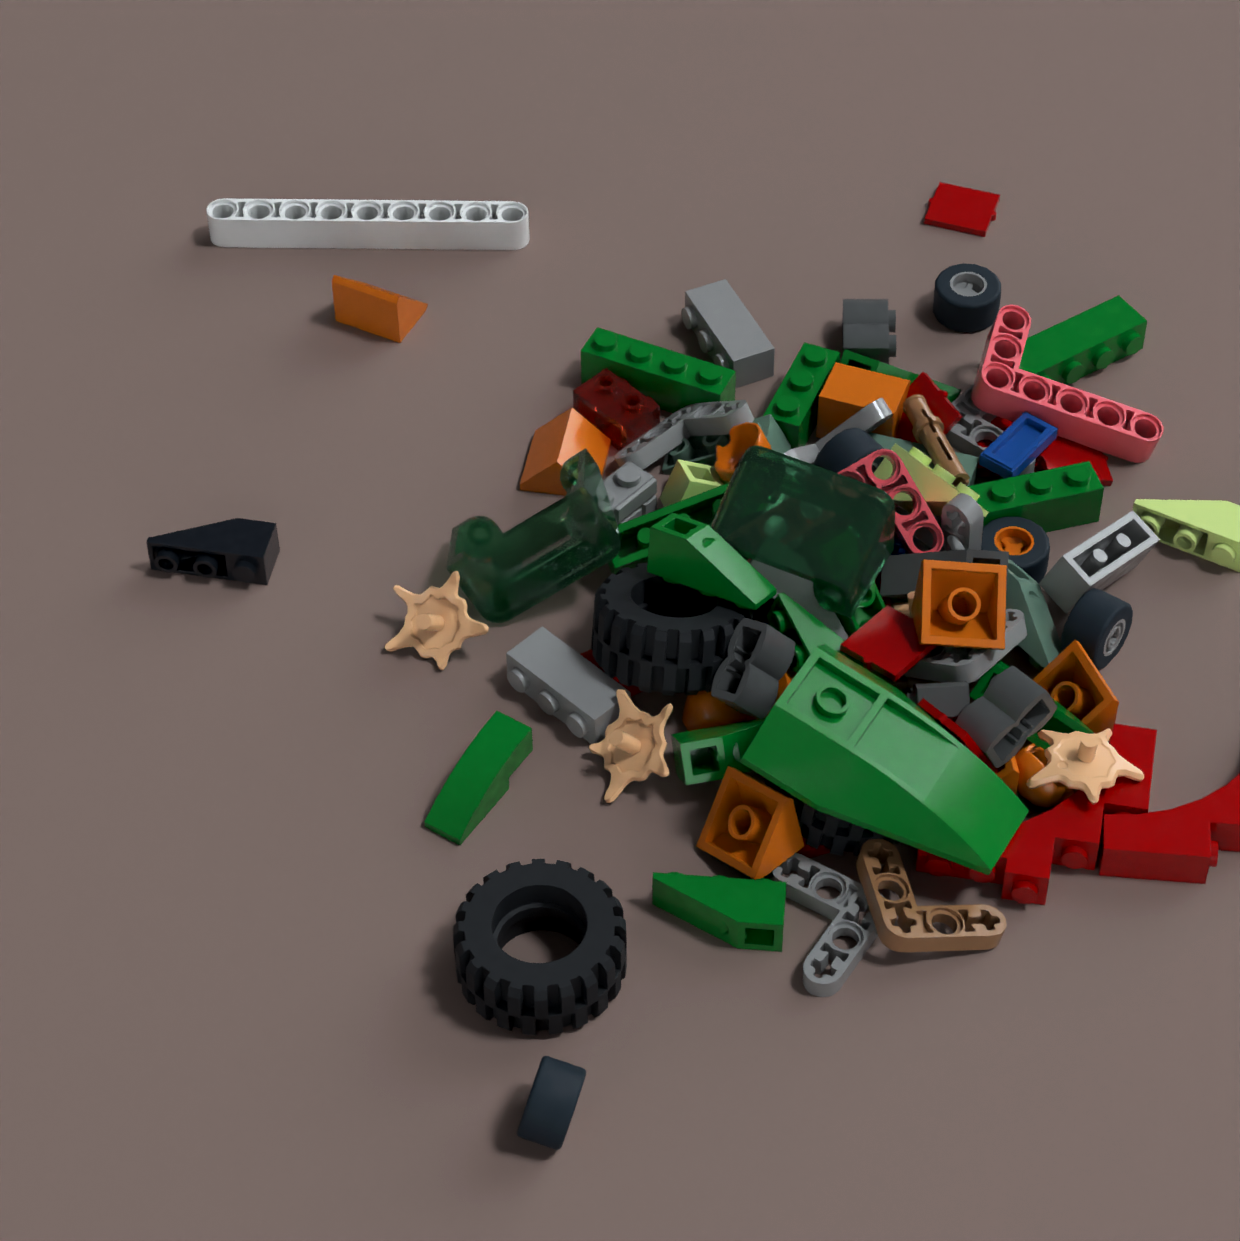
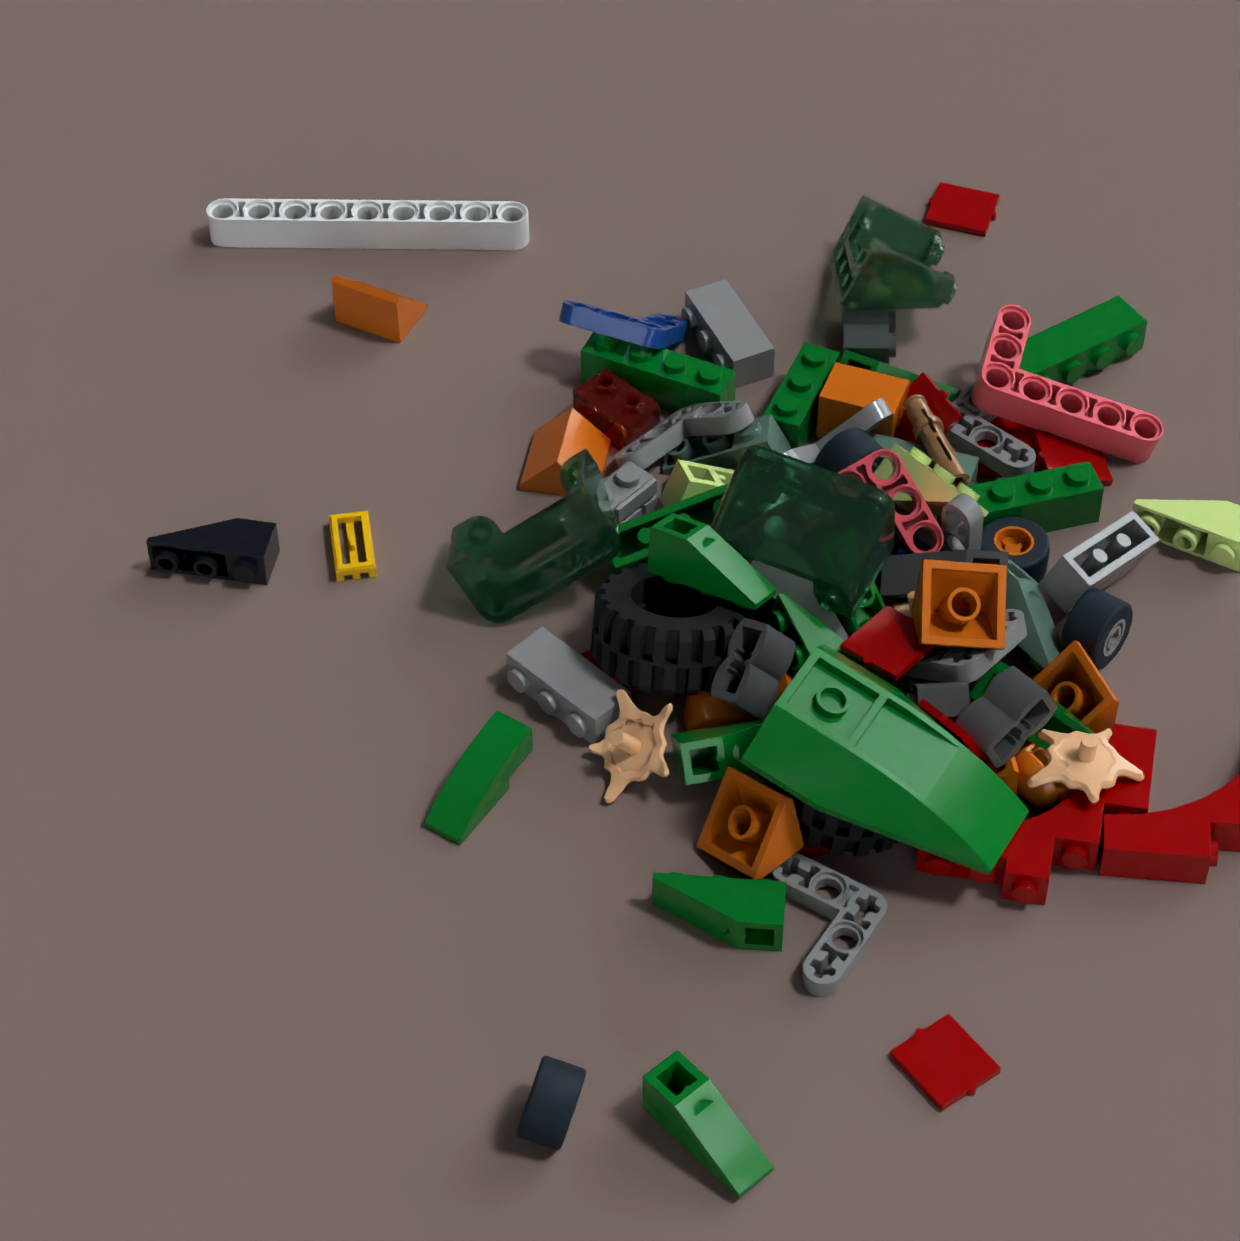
(354, 568): none -> yellow tile
(435, 622): light nougat piece -> none
(549, 992): black tyre -> none
(651, 331): none -> blue beam
(703, 1123): none -> green slope
(741, 438): orange hair -> none
(887, 262): none -> clear green windscreen
(915, 928): medium nougat beam -> none
(945, 1062): none -> red piece
(966, 297): black wheel -> none
(1018, 446): blue tile -> none

